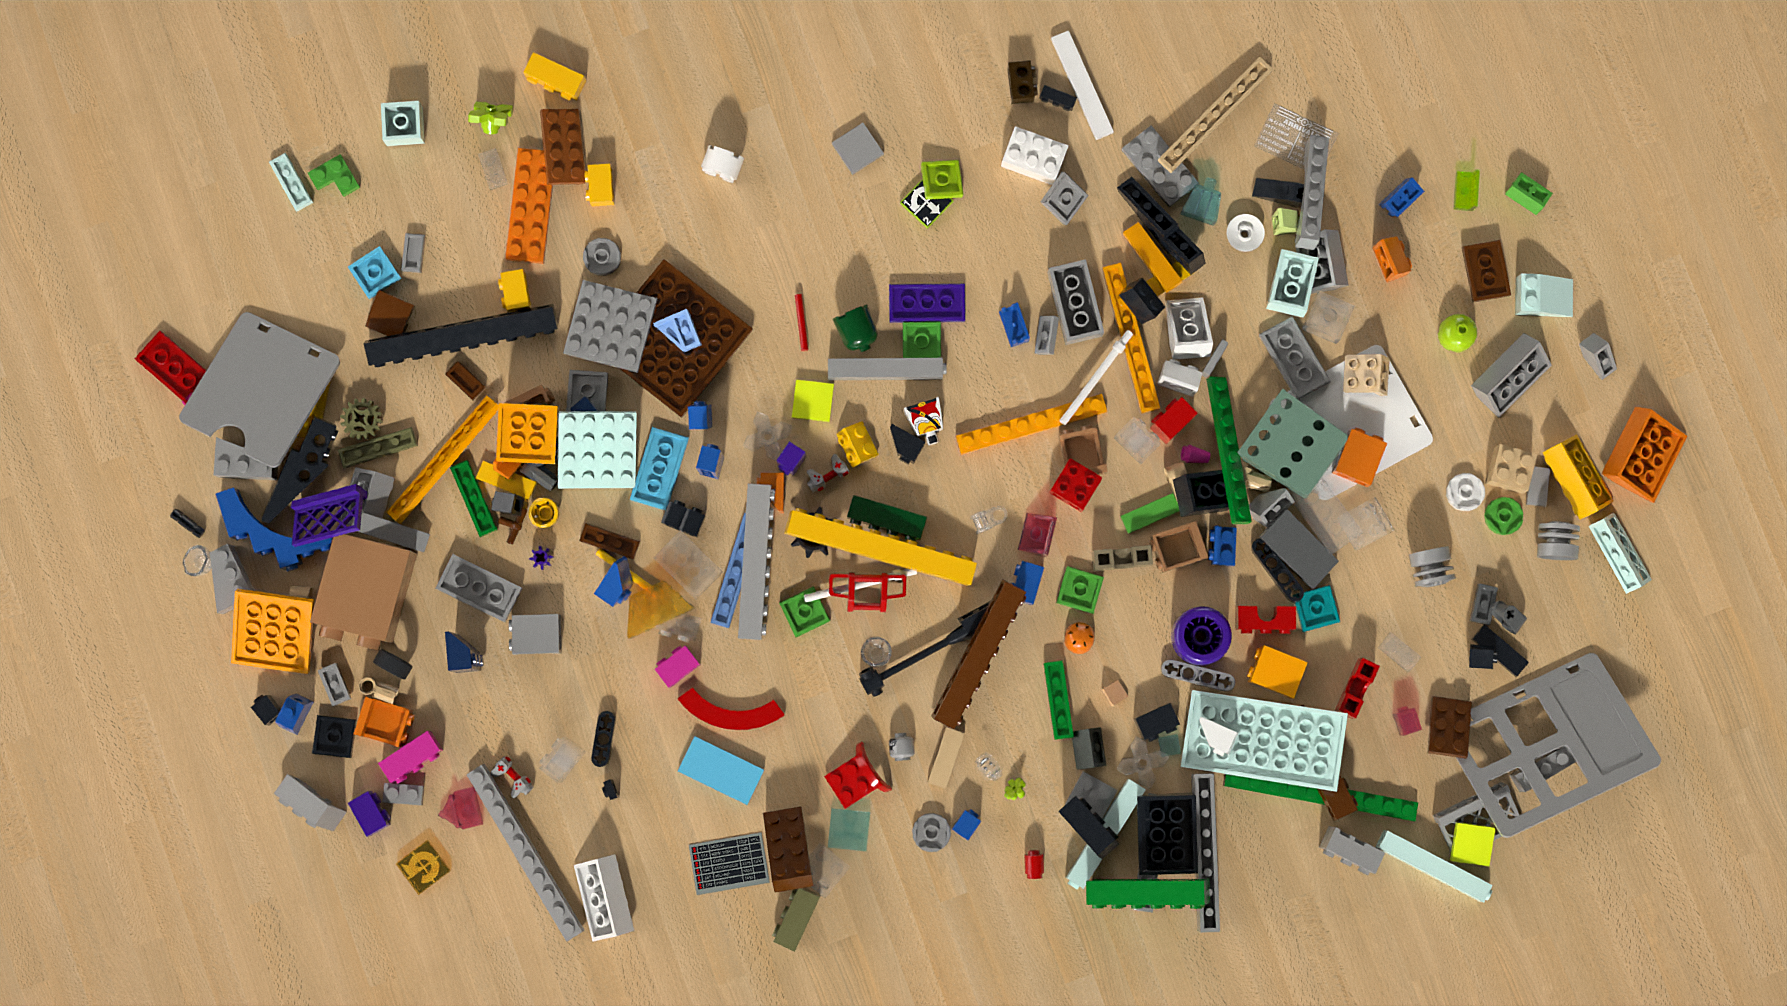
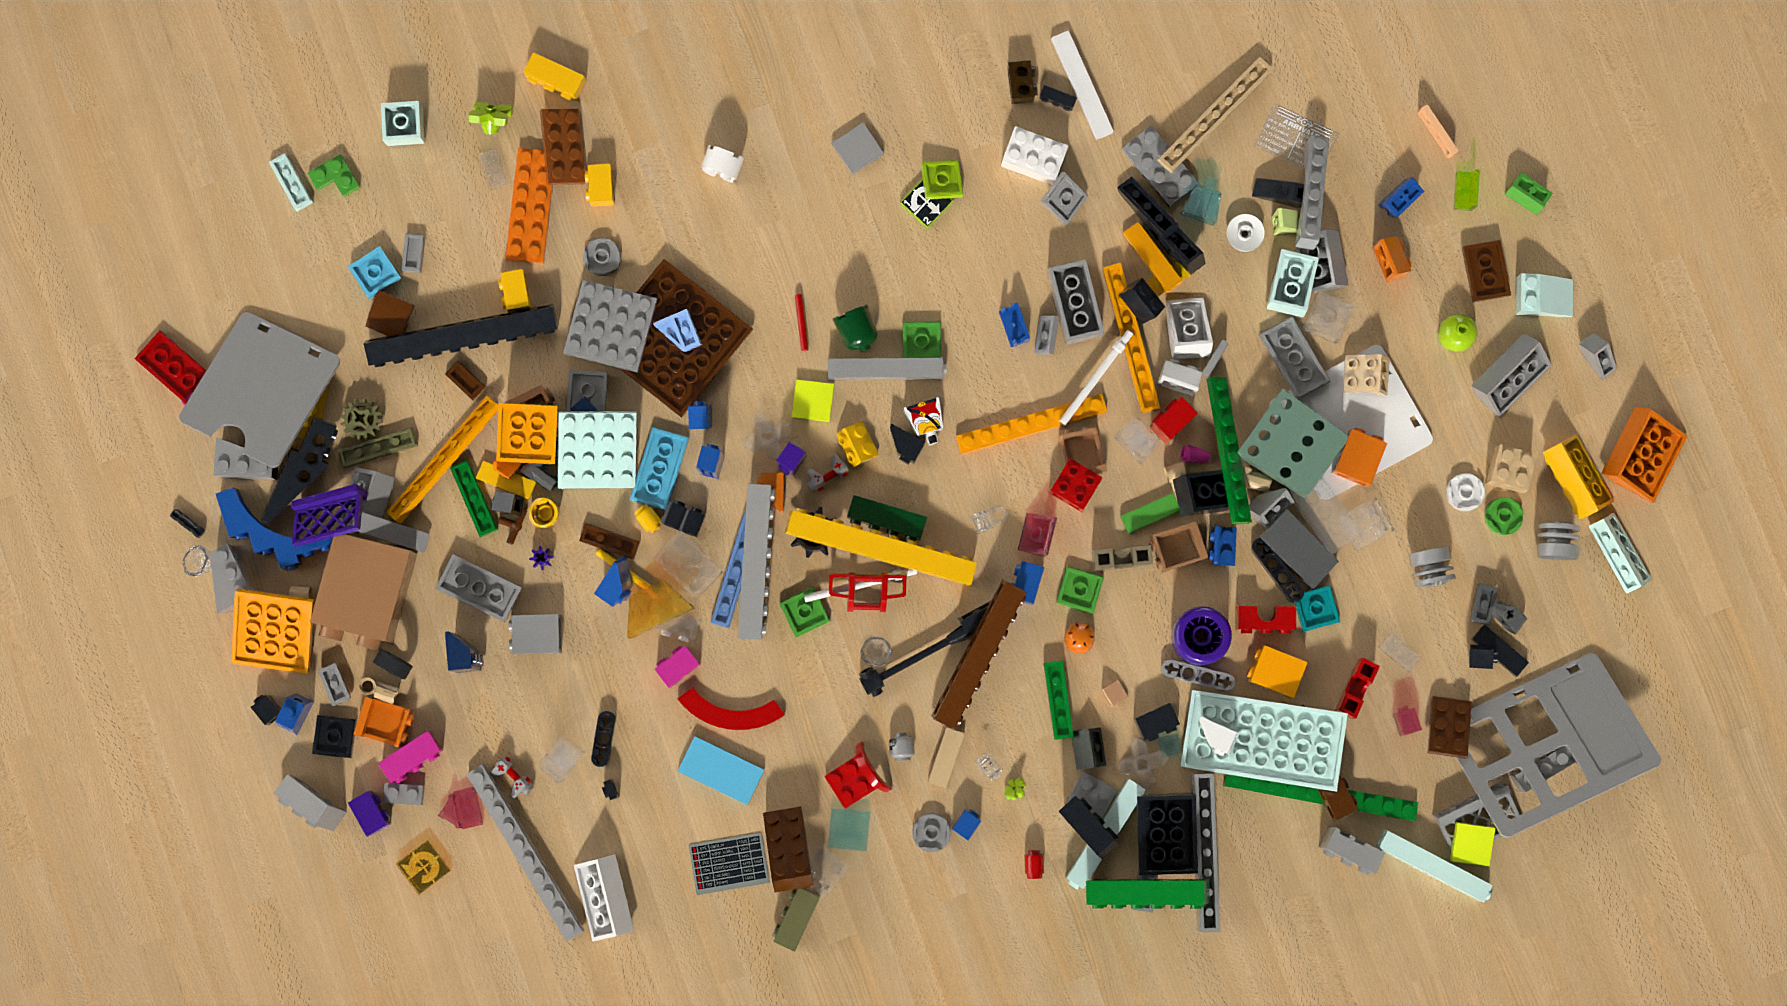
(648, 518): none -> yellow brick
(926, 303): dark purple tile -> none
(1437, 131): none -> light nougat tile
(1538, 487): light grey tile -> none

